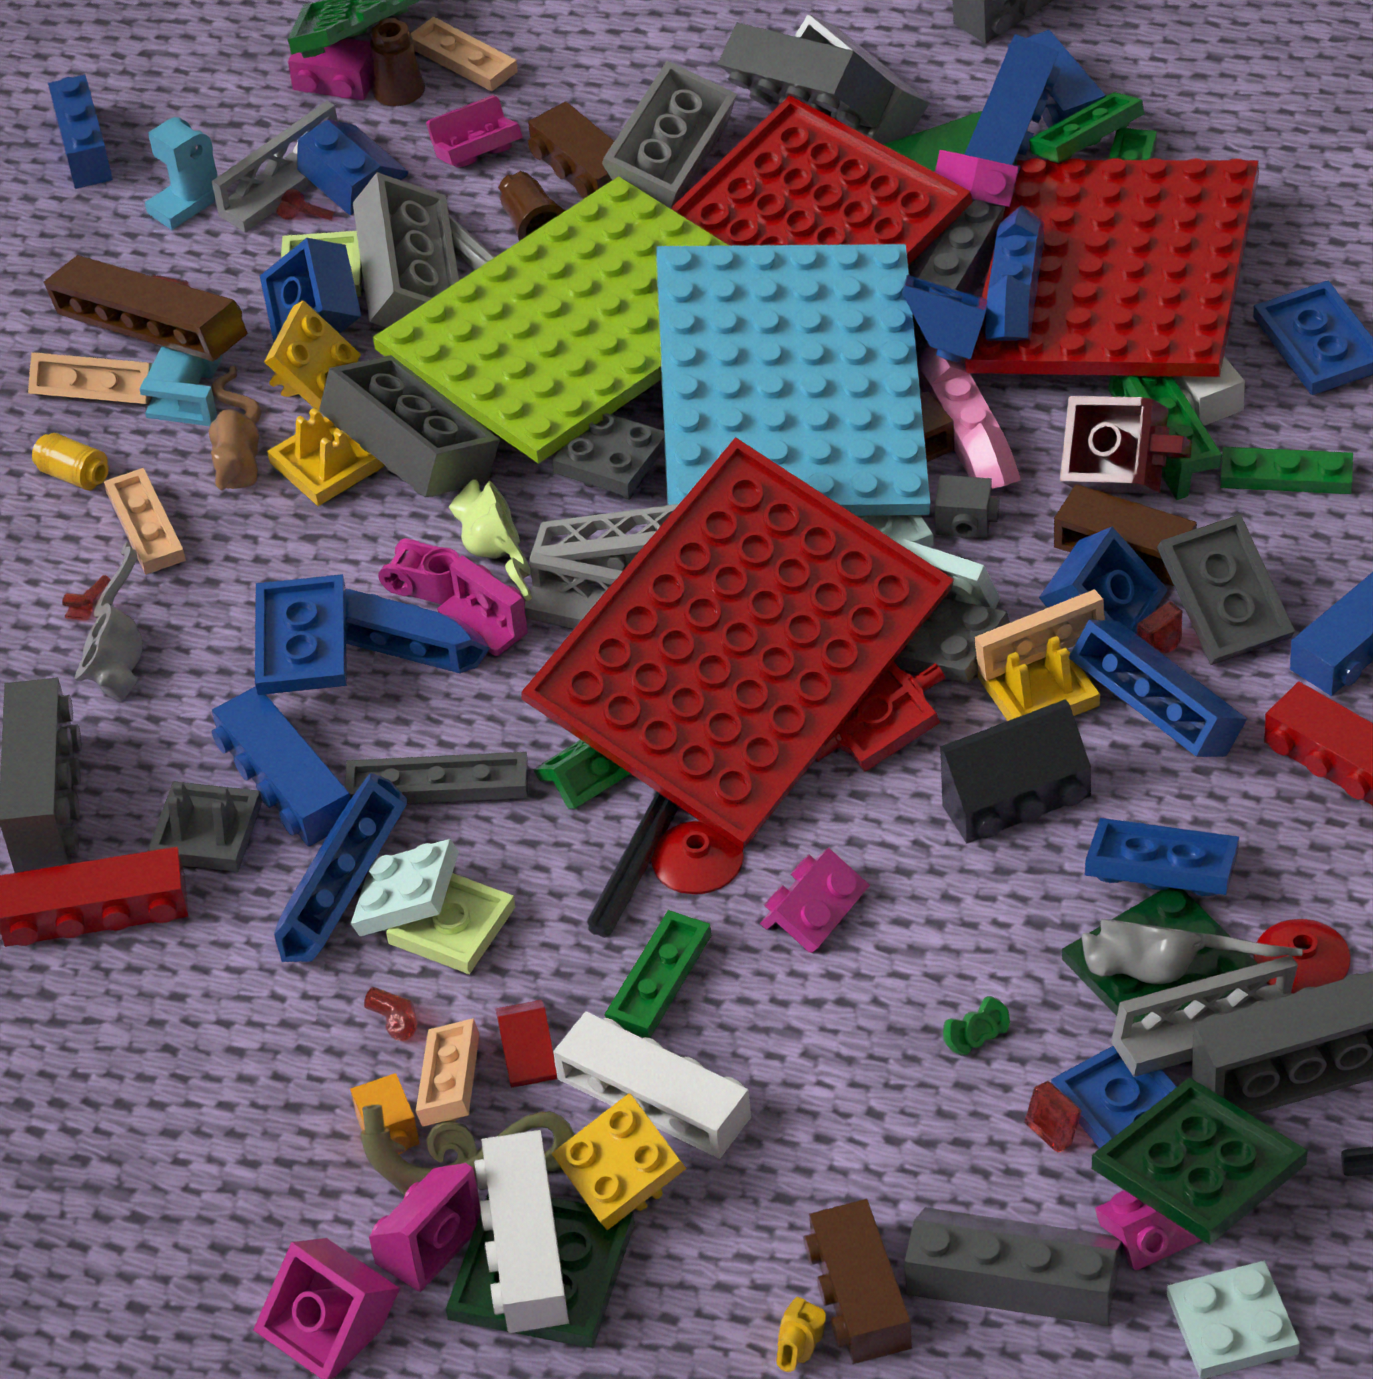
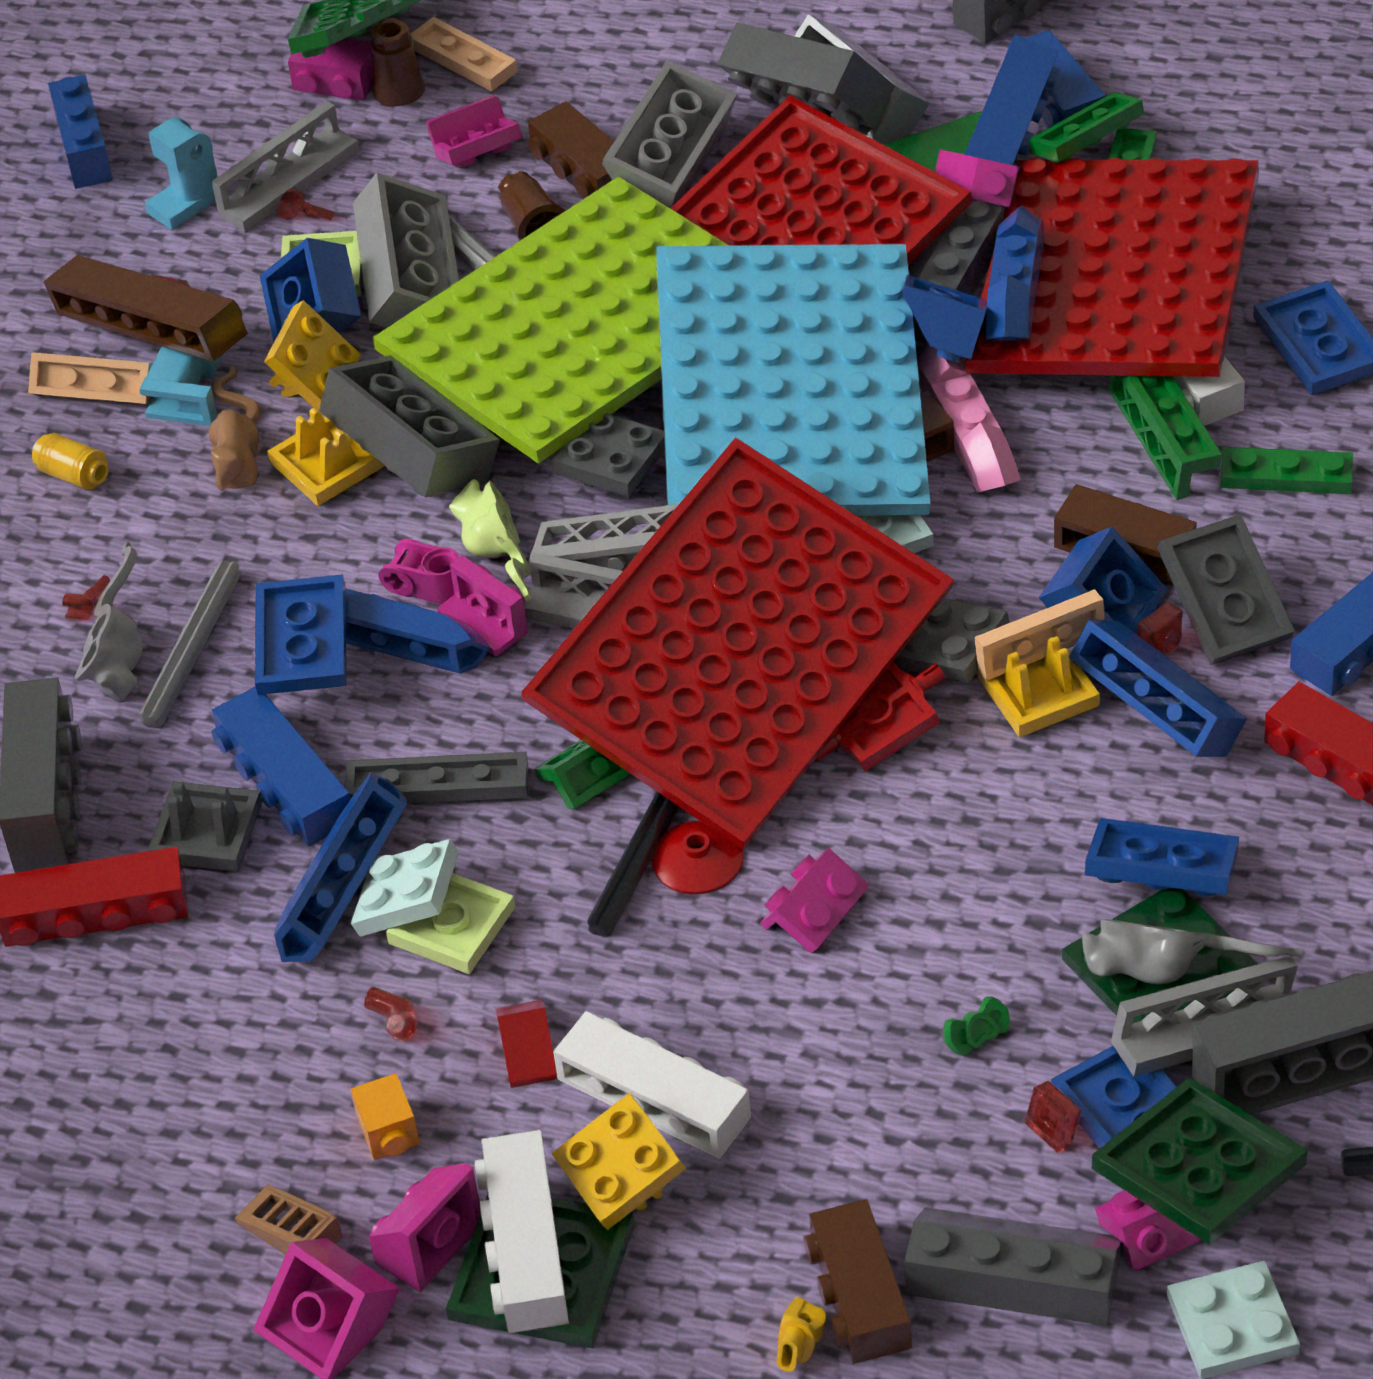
(144, 521): light nougat plate -> none
(190, 644): none -> light grey axle
(321, 1221): none -> medium nougat slope
(343, 161): blue slope -> none
(384, 1155): olive plant -> none
(448, 1072): light nougat plate -> none
(659, 973): green plate -> none
(965, 506): dark grey brick -> none
(970, 578): light aqua plate -> none
(1014, 772): black slope -> none
(1118, 444): dark red hinge -> none
(1320, 964): red dish -> none

